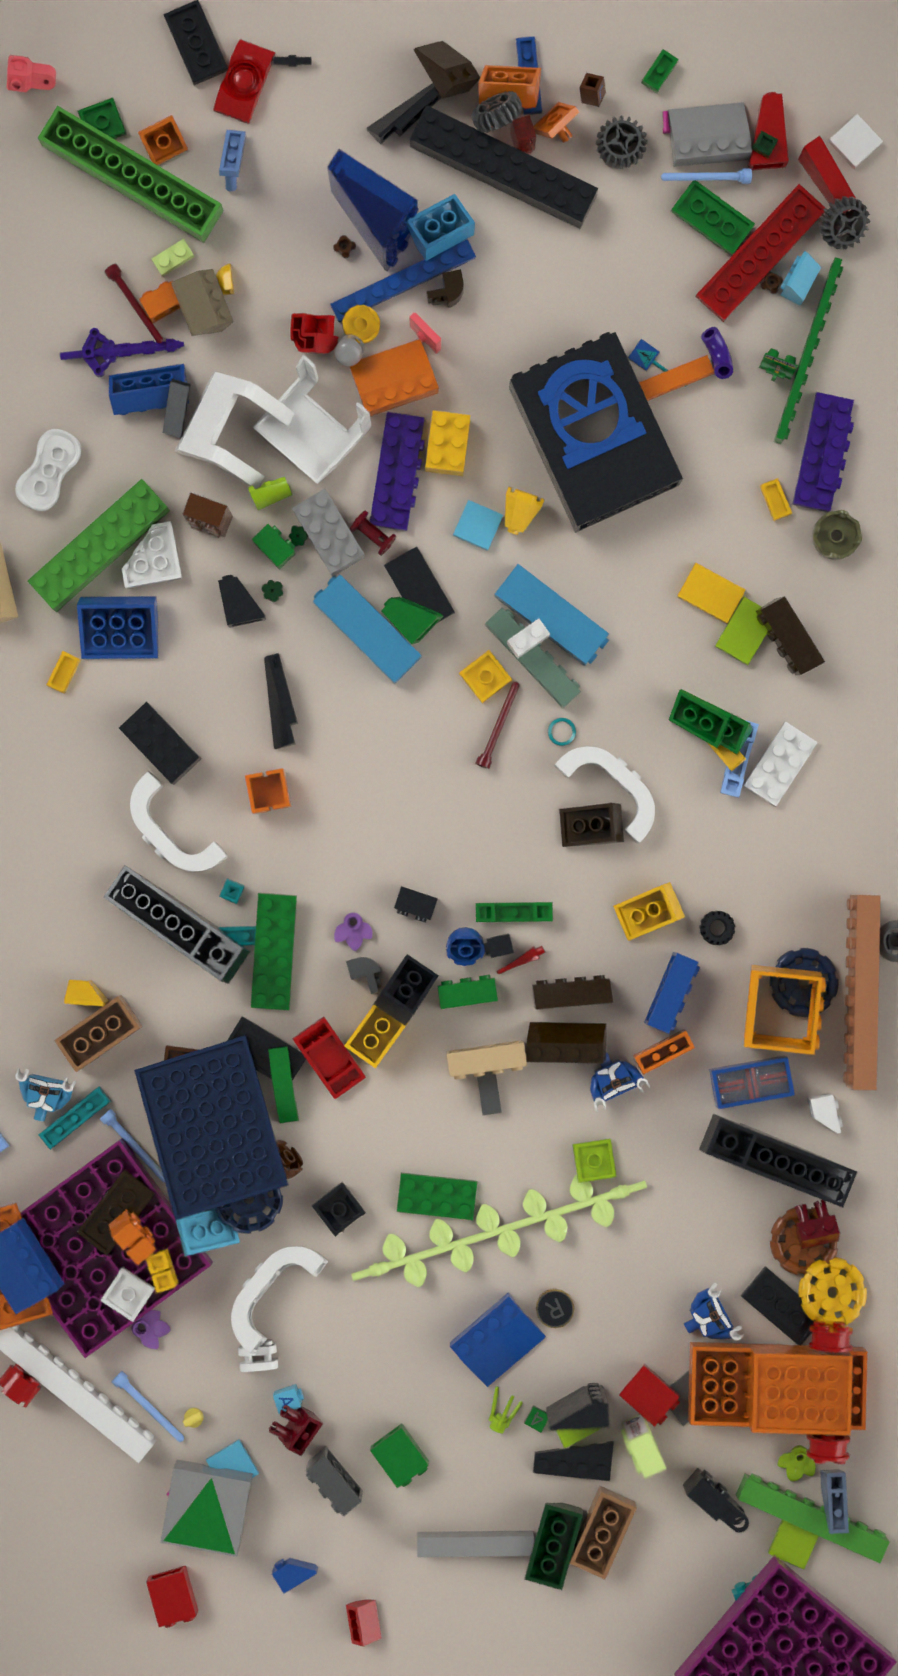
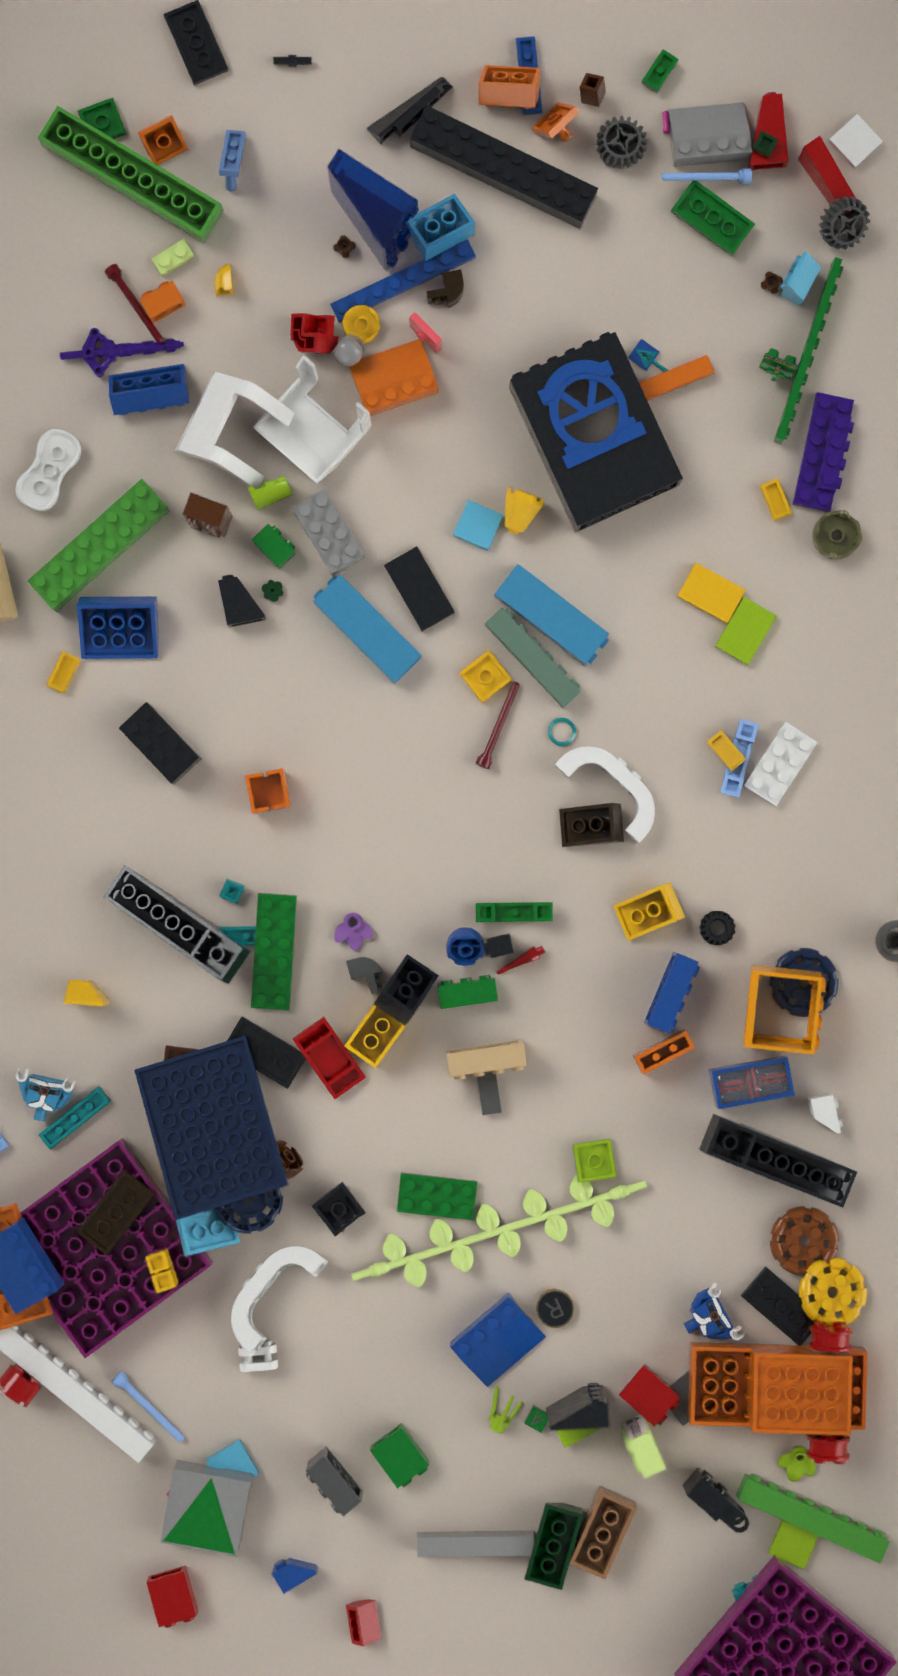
(24, 74): coral piece -> none
(98, 1033): medium nougat brick -> none
(110, 1119): light blue piece -> none
(127, 1294): white tile -> none
(130, 1233): orange piece -> none
(139, 807): white arch -> none
(153, 1329): medium lavender plate -> none
(154, 558): white plate -> none
(176, 408): black tile -> none
(193, 1418): light yellow plate -> none
(202, 302): dark tan slope -> none
(243, 81): red slope -> none
(280, 703): black wedge -> none
(283, 1084): green slope -> none
(288, 1396): medium azure brick -> none
(298, 535): dark green plant -> none
(299, 1430): dark red brick -> none
(372, 532): dark red hose -> none
(397, 471): dark purple plate -> none
(410, 618): green slope -> none
(415, 903): black brick -> none
(447, 69): dark brown slope -> none
(447, 443): yellow brick -> none
(496, 111): dark grey gear -> none
(523, 134): clear red brick -> none
(528, 638): white brick -> none
(566, 1042): dark brown slope -> none
(572, 993): dark brown slope -> none
(584, 1462): black wing -> none
(613, 1080): torso -> none
(709, 722): green slope -> none
(719, 352): dark purple cylinder -> none
(761, 252): red plate -> none
(790, 636): dark brown slope -> none
(816, 1231): dark red brick -> none
(835, 1500): sand blue slope -> none
(862, 992): nougat brick -> none

